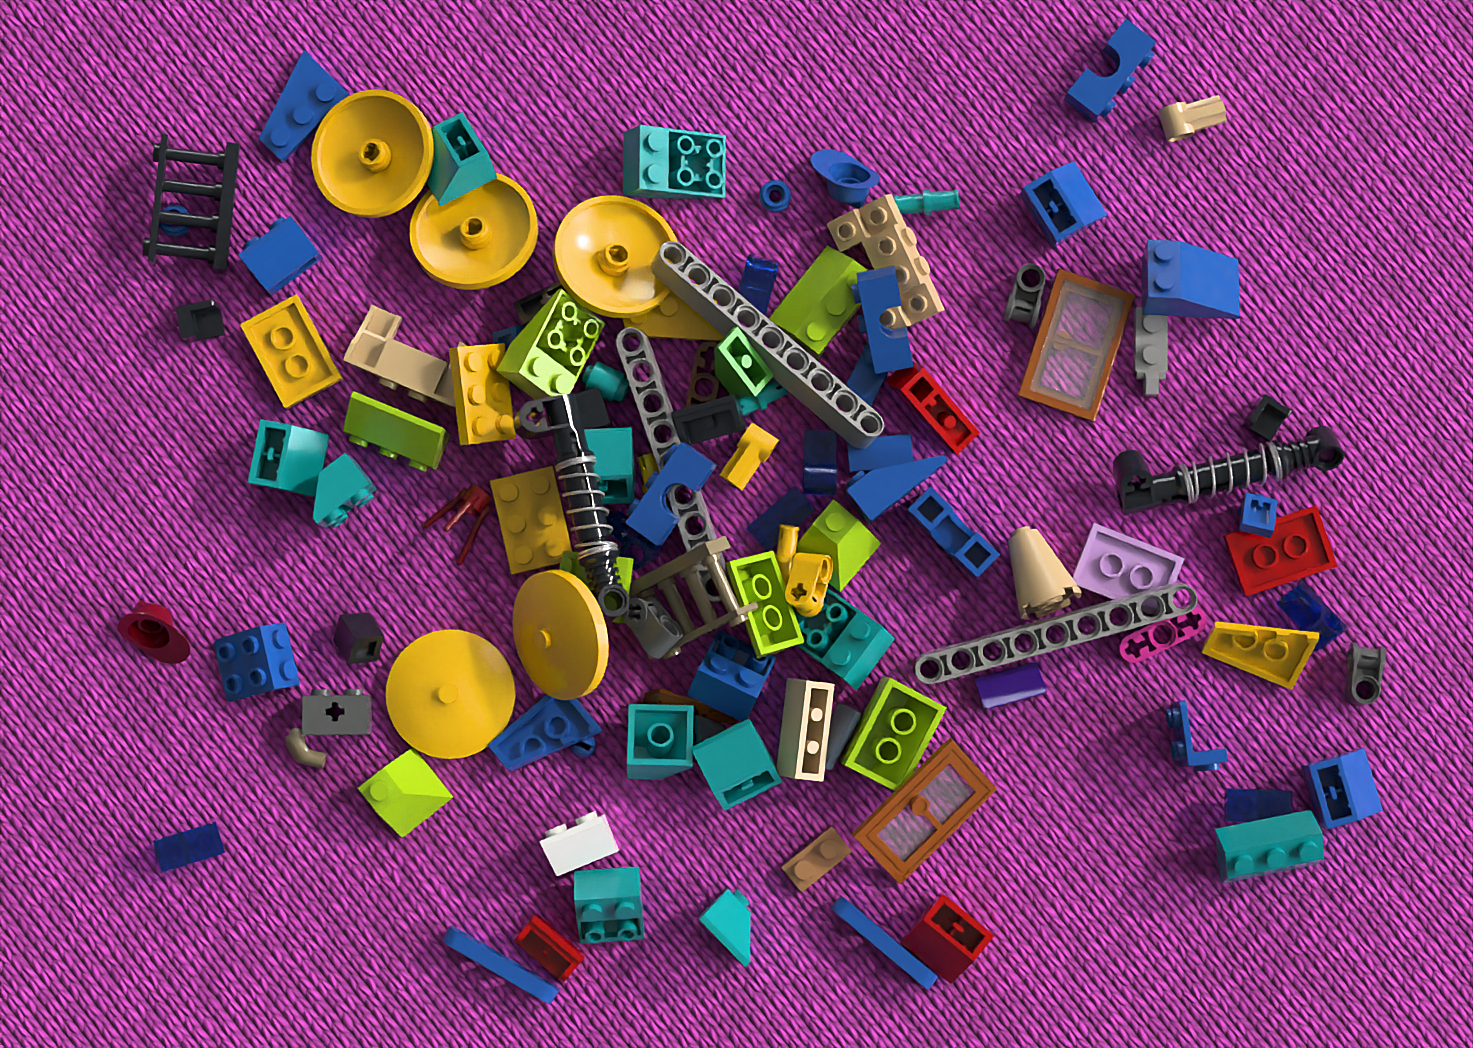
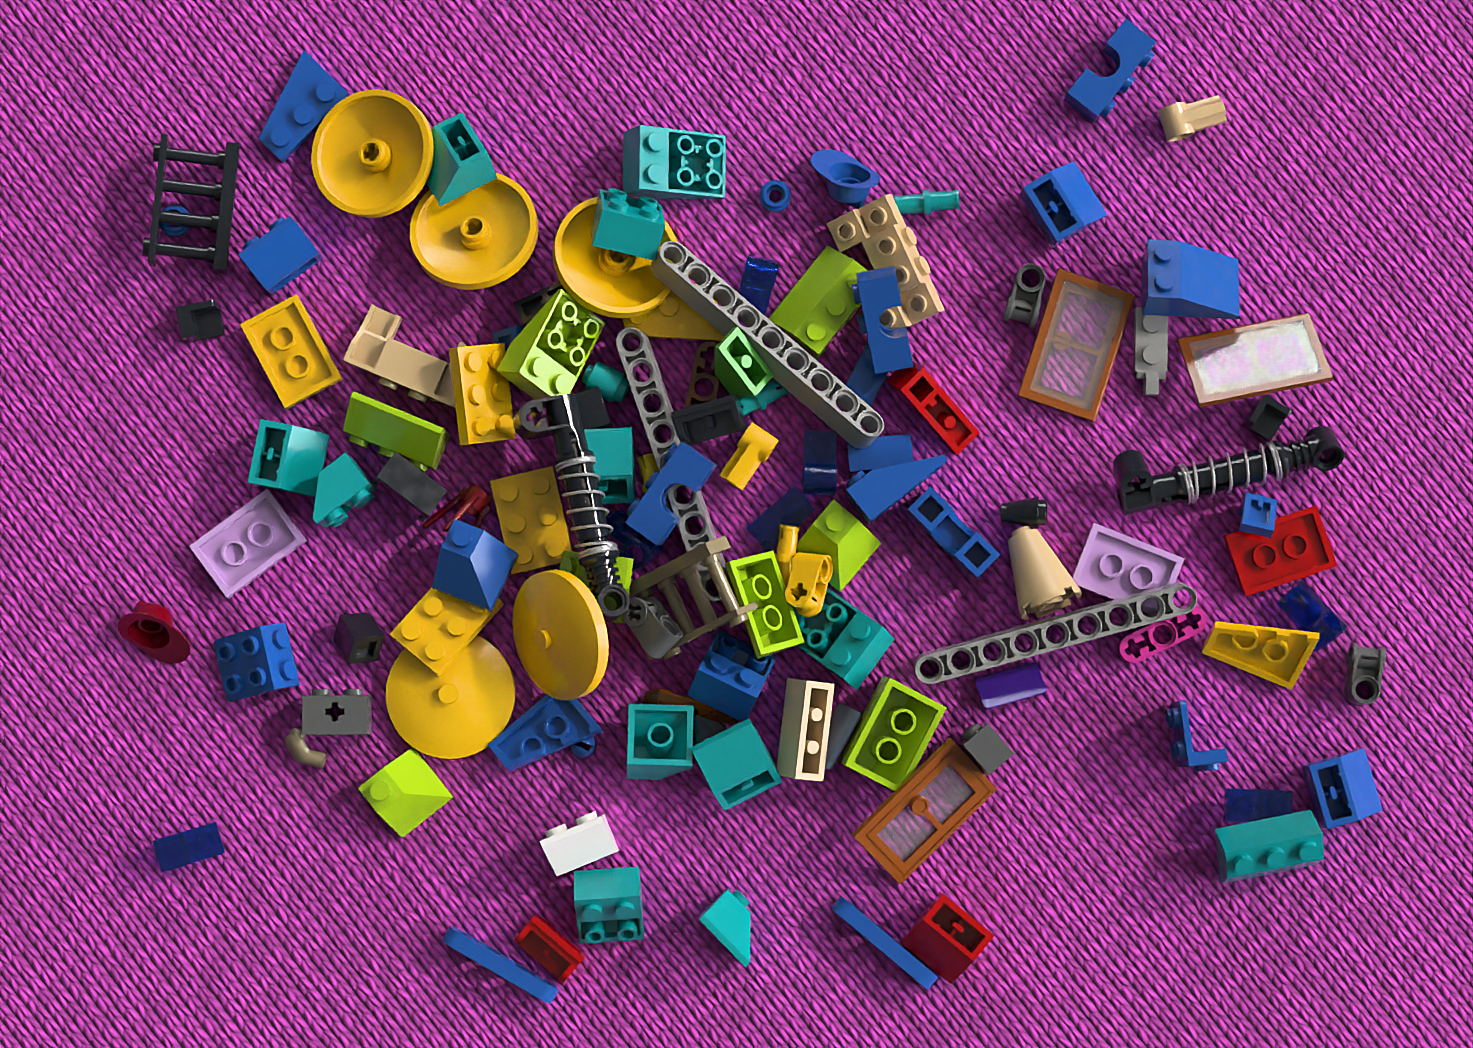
(248, 543): none -> lavender plate
(410, 484): none -> black hinge
(441, 628): none -> yellow plate
(473, 565): none -> blue slope
(628, 224): none -> teal slope
(816, 859): medium nougat plate -> none
(985, 747): none -> dark grey brick
(1025, 512): none -> black cone
(1254, 359): none -> clear door

